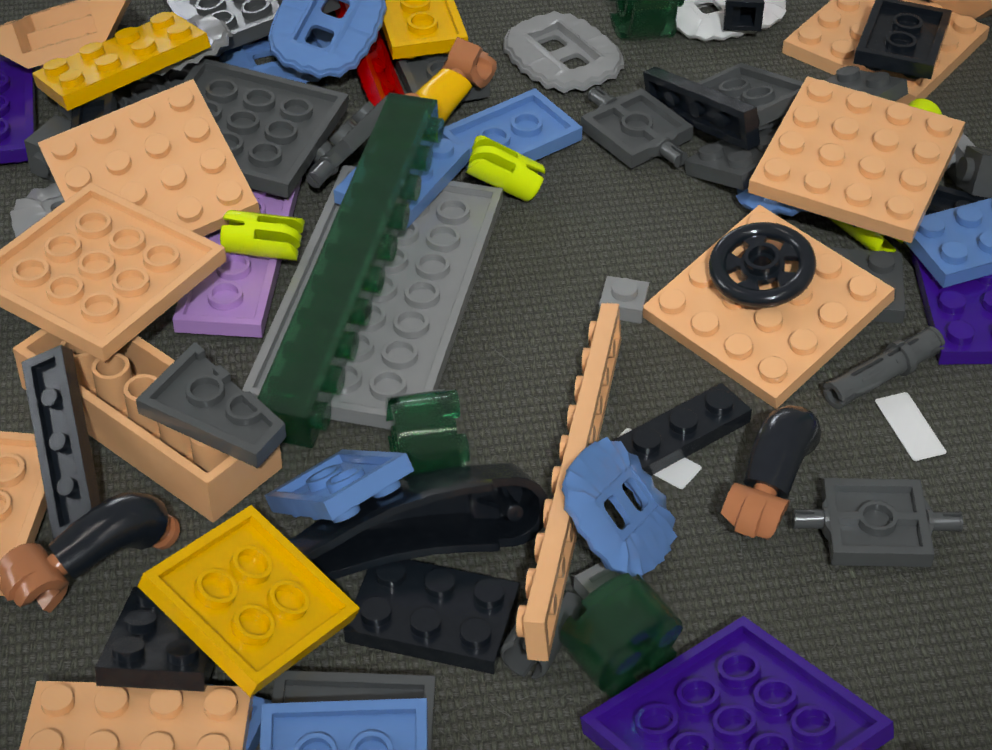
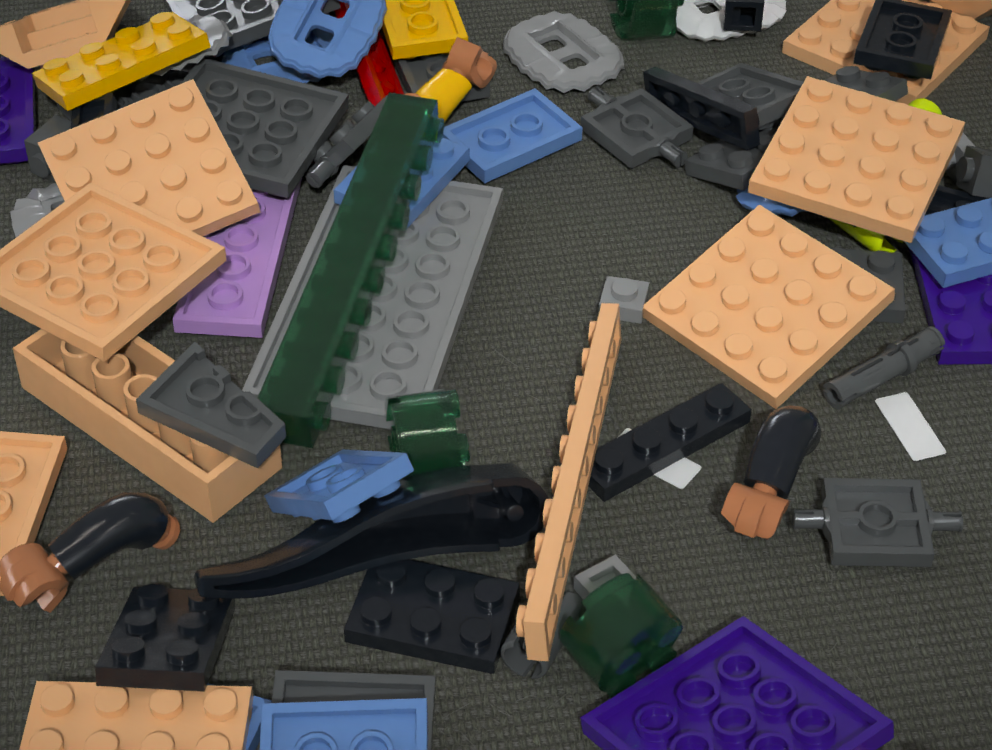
(61, 437): black plate -> none
(248, 599): yellow plate -> none
(262, 235): neon yellow arm -> none
(505, 168): neon yellow arm -> none
(599, 476): medium blue piece -> none
(762, 264): black plate -> none

